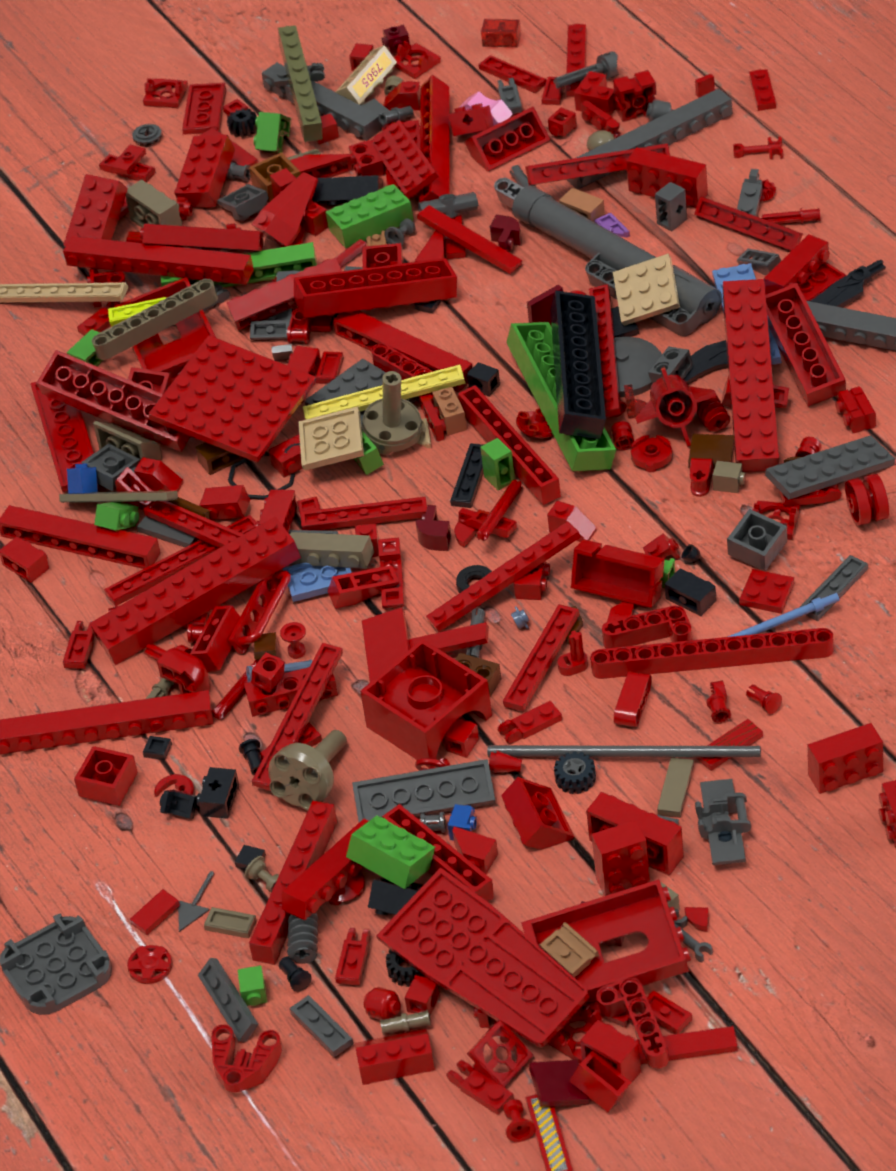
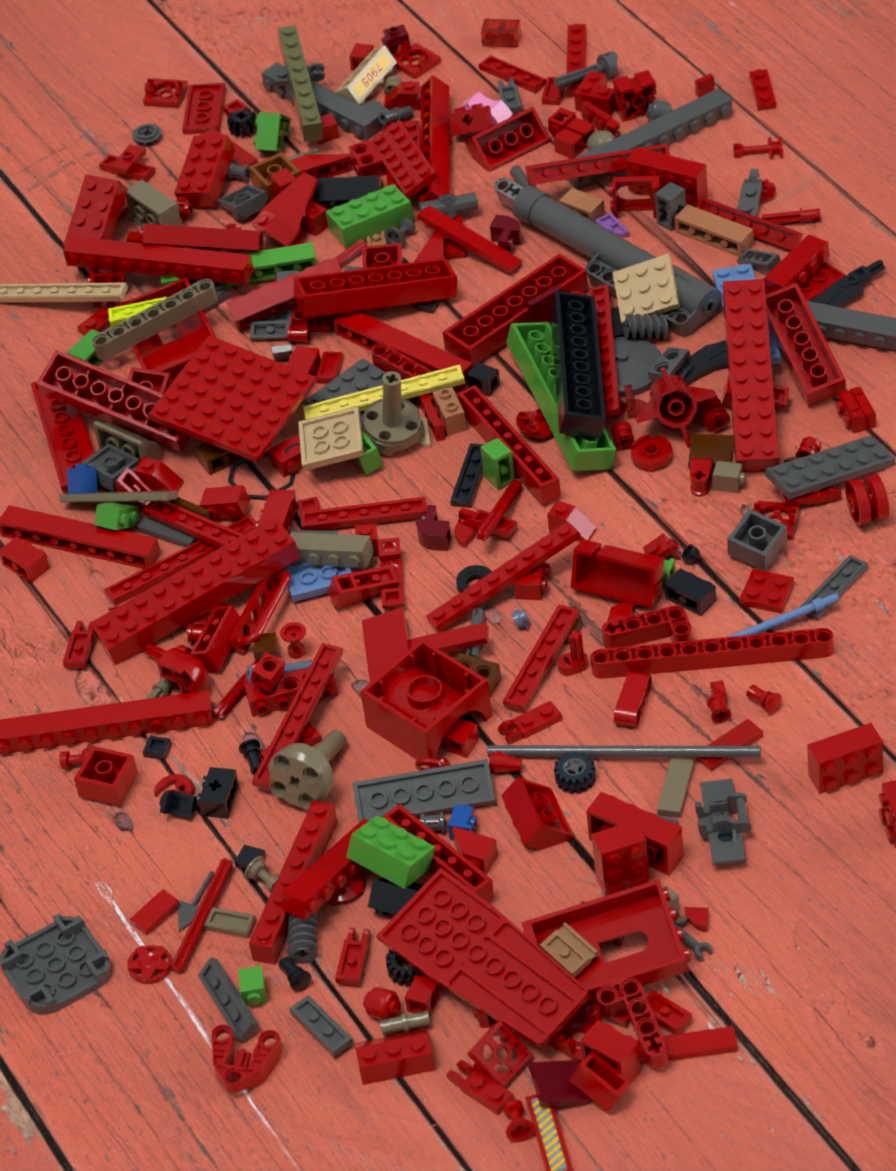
(67, 759): none -> red piece
(197, 924): none -> red axle
(489, 325): none -> red brick
(573, 138): none -> red piece
(621, 204): none -> red panel
(646, 325): none -> dark grey piece
(714, 230): none -> nougat brick

